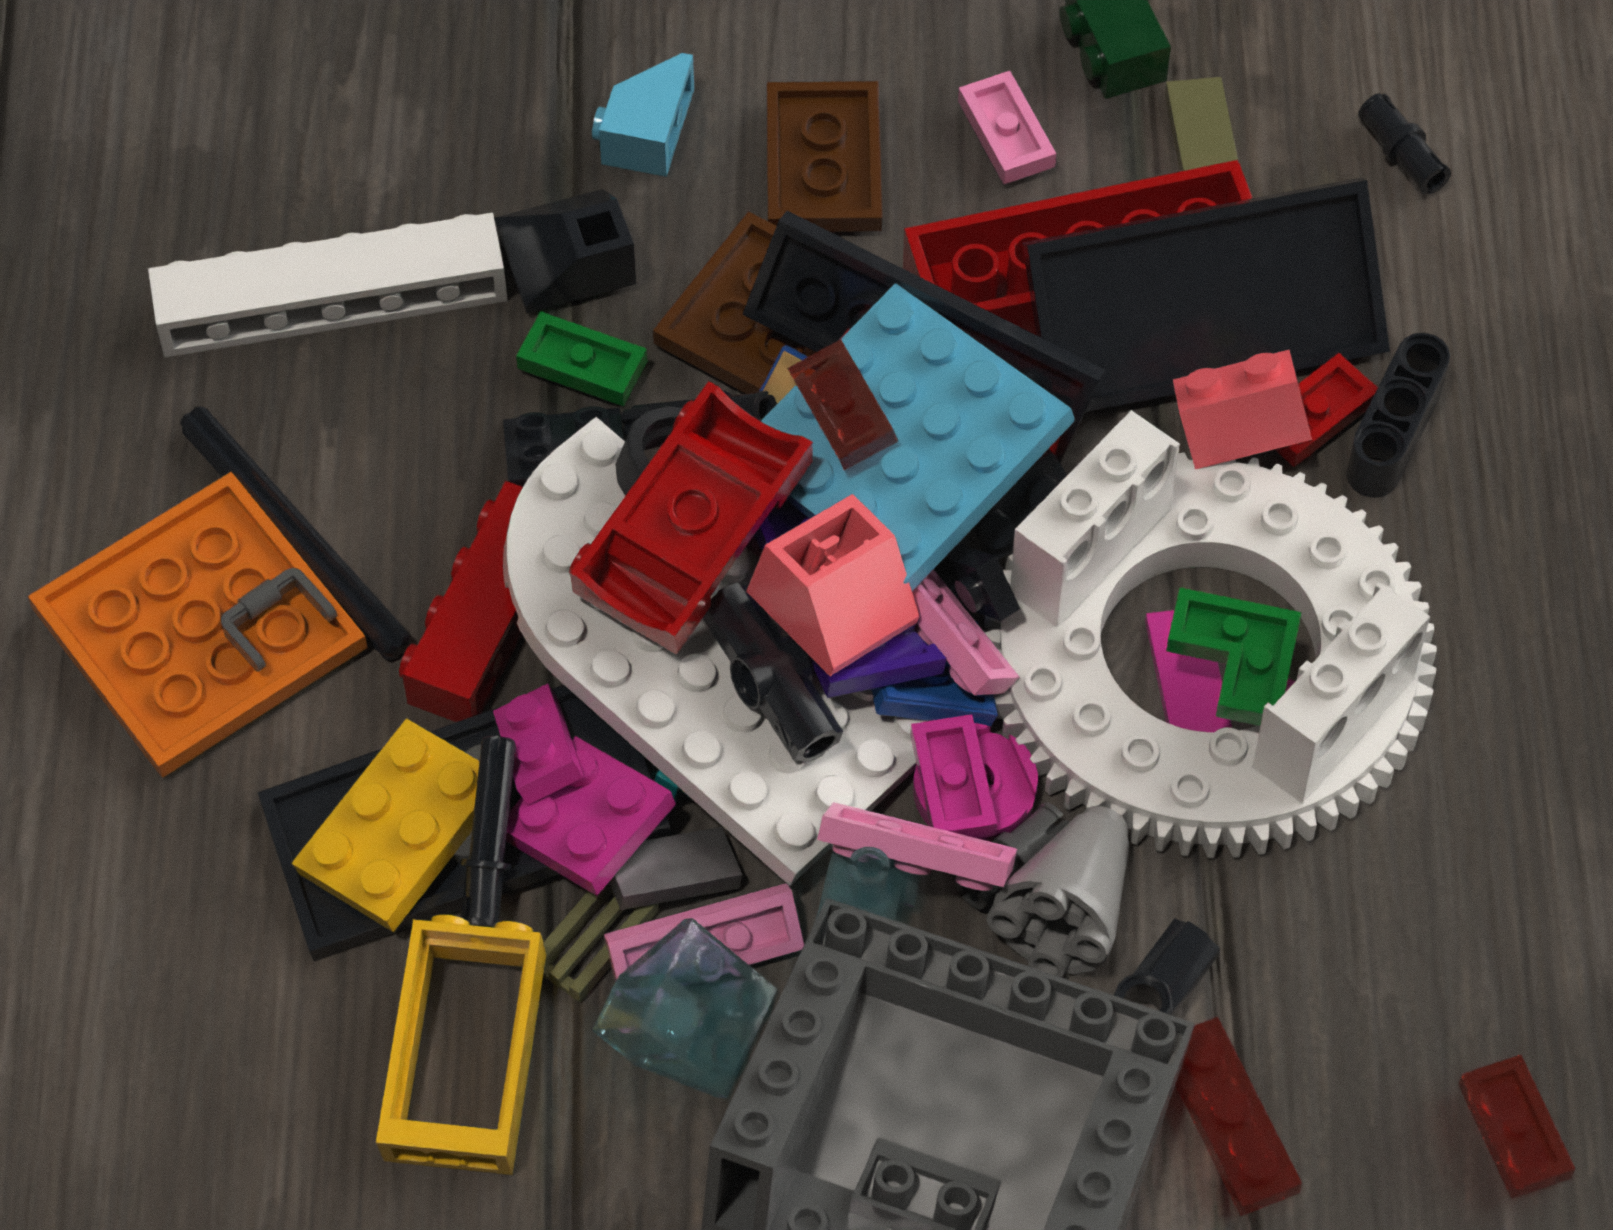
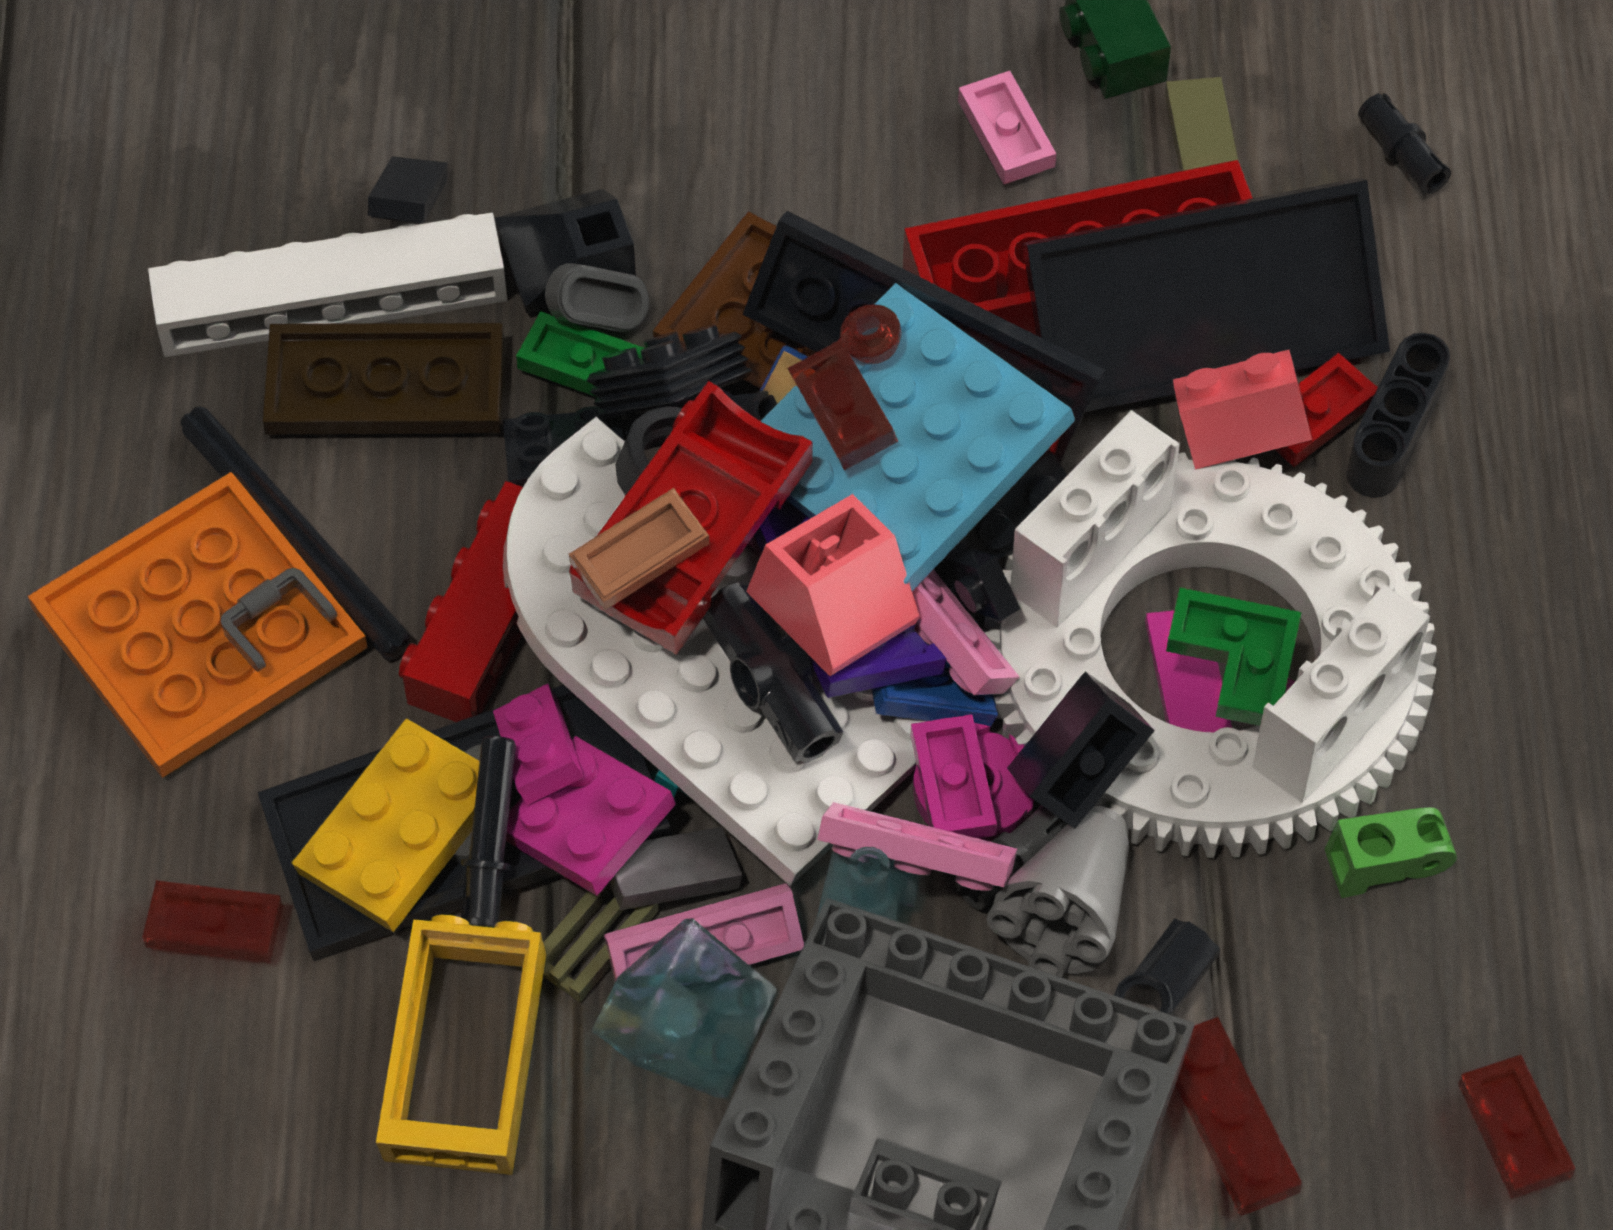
(213, 921): none -> clear red plate
(384, 378): none -> dark brown plate
(407, 189): none -> black tile
(597, 297): none -> dark grey tile
(639, 549): none -> nougat tile
(646, 117): medium azure slope -> none
(667, 371): none -> black brick
(825, 154): reddish brown plate -> none
(876, 346): none -> clear red plate
(1080, 749): none -> black brick
(1388, 849): none -> bright green leg

